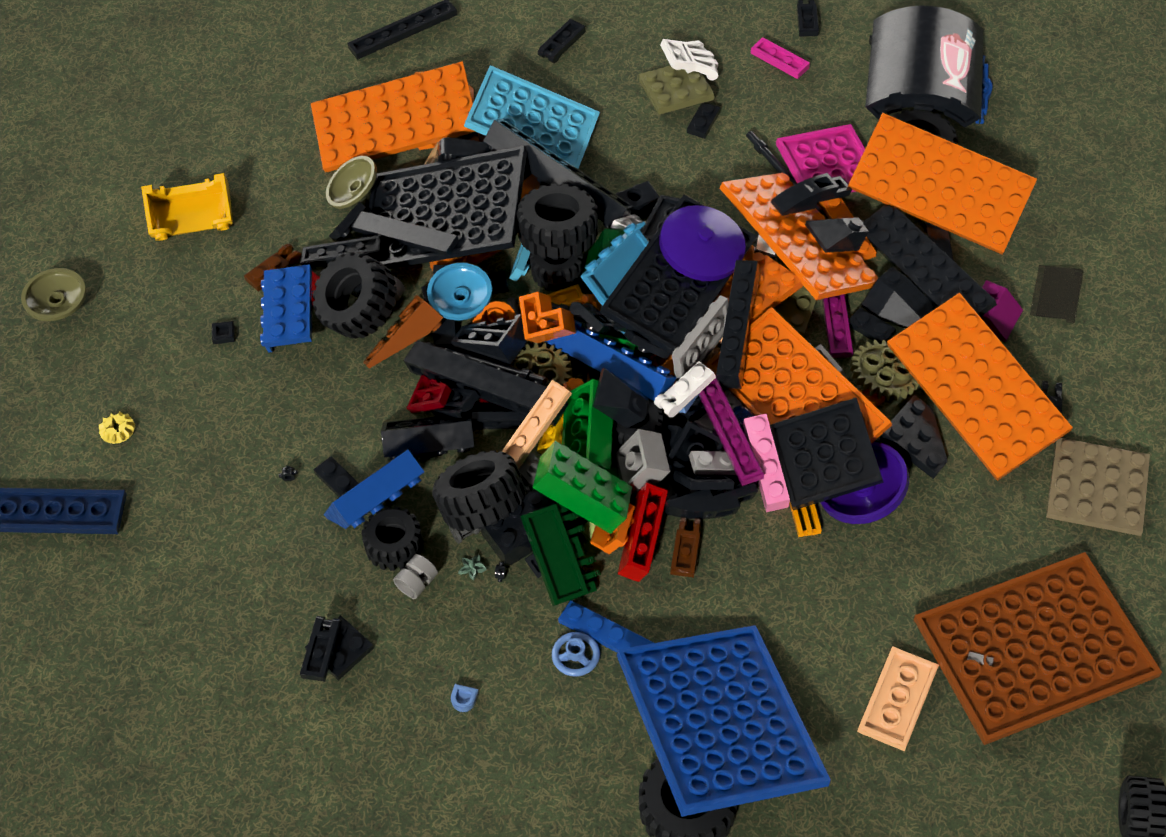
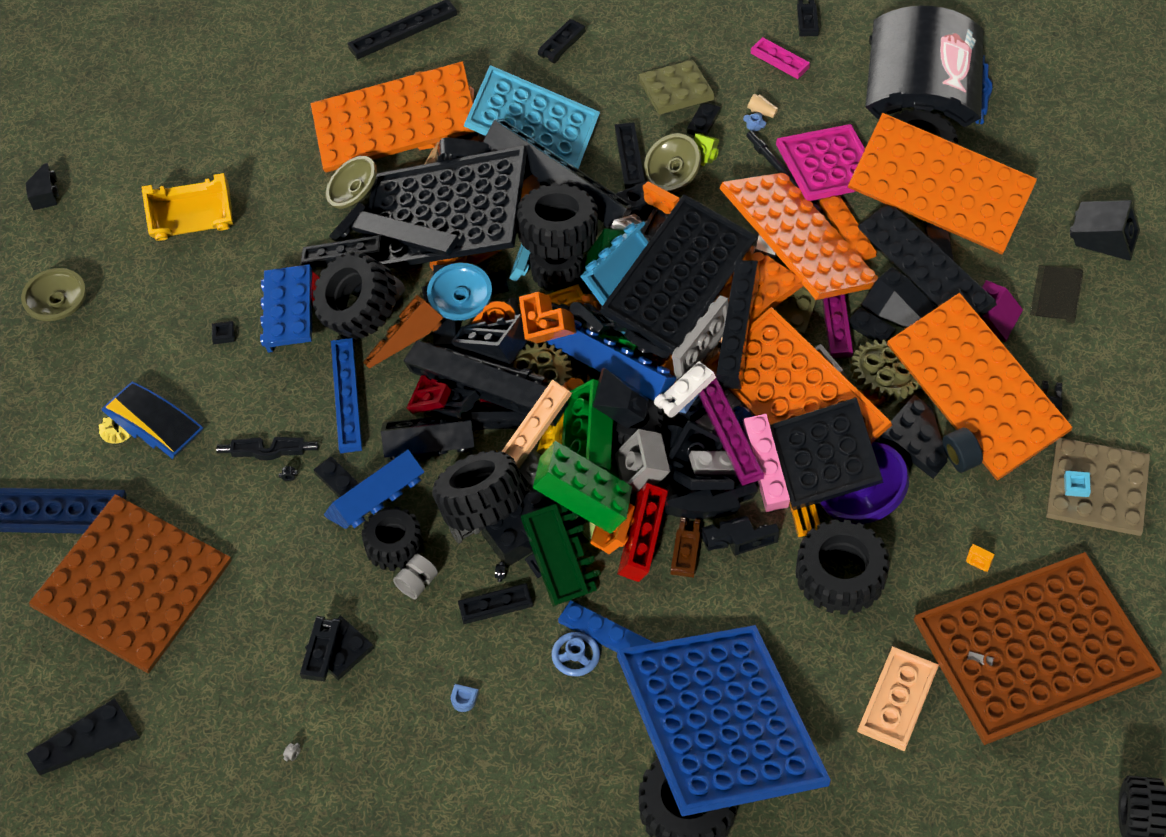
(41, 188): none -> black slope
(93, 733): none -> black wing
(130, 583): none -> dark orange plate
(152, 419): none -> black slope
(254, 447): none -> black piece
(275, 261): reddish brown hinge -> none
(291, 752): none -> light grey piece
(346, 396): none -> blue plate
(472, 566): sand green plant -> none
(495, 603): none -> black tile
(629, 154): none -> black plate
(659, 197): none -> orange plate
(669, 154): none -> olive dish
(690, 57): white plate -> none
(701, 243): dark purple dish -> none
(708, 148): none -> lime brick
(739, 535): none -> black plate
(754, 121): none -> medium blue plate
(762, 105): none -> tan cone
(809, 192): black slope -> none
(836, 592): none -> black tyre
(838, 234): black slope -> none
(963, 449): none -> black wheel
(980, 558): none -> light orange tile
(1077, 483): none -> medium azure plate
(1106, 228): none -> black slope

